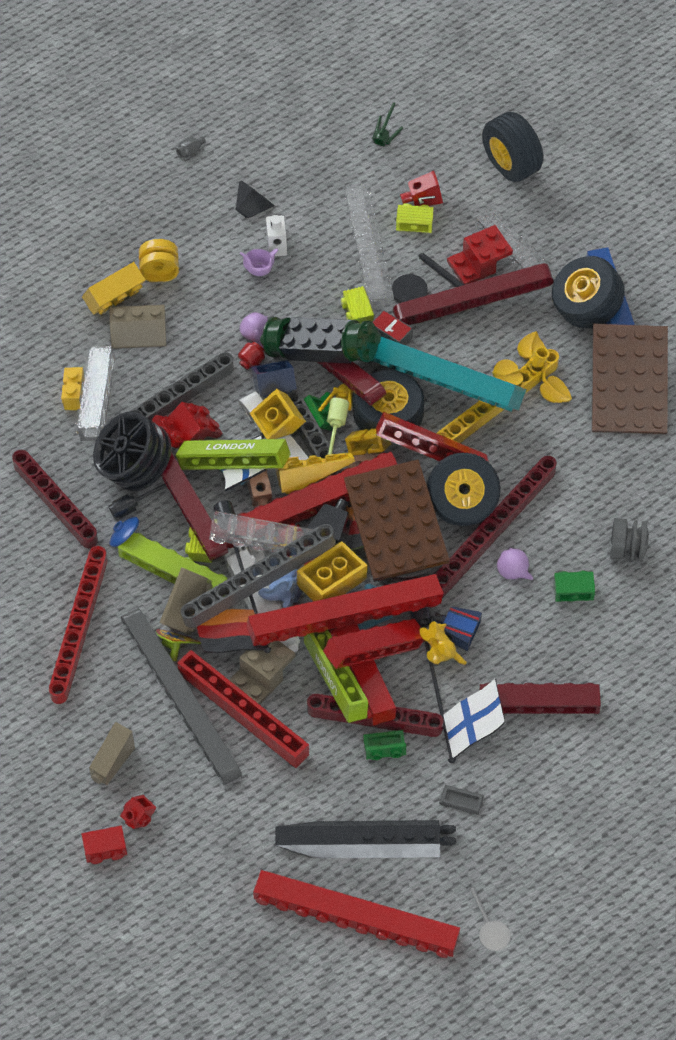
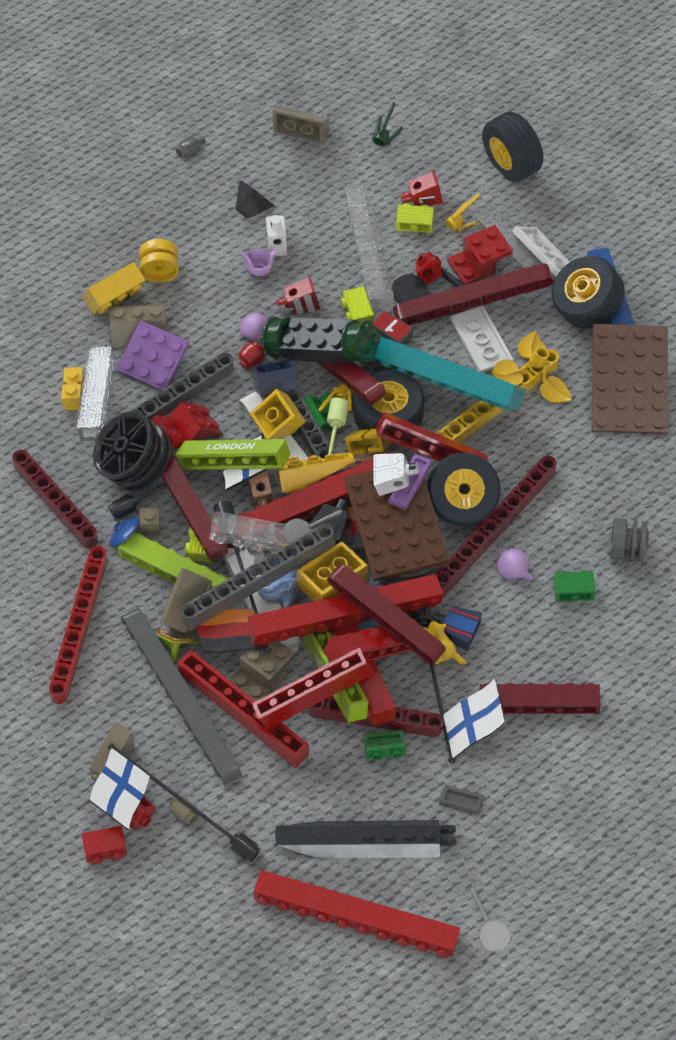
(123, 787): none -> flag
(149, 521): none -> dark tan brick
(153, 355): none -> medium lavender plate
(183, 812): none -> dark tan brick
(296, 528): none -> light grey piece
(299, 298): none -> red torso
(300, 124): none -> dark tan slope
(313, 688): none -> red brick
(386, 614): none -> dark red beam
(392, 472): none -> white torso
(403, 497): none -> medium lavender tile
(428, 267): none -> red brick
(455, 221): none -> yellow plant
(480, 338): none -> white tile
(541, 248): none -> white tile

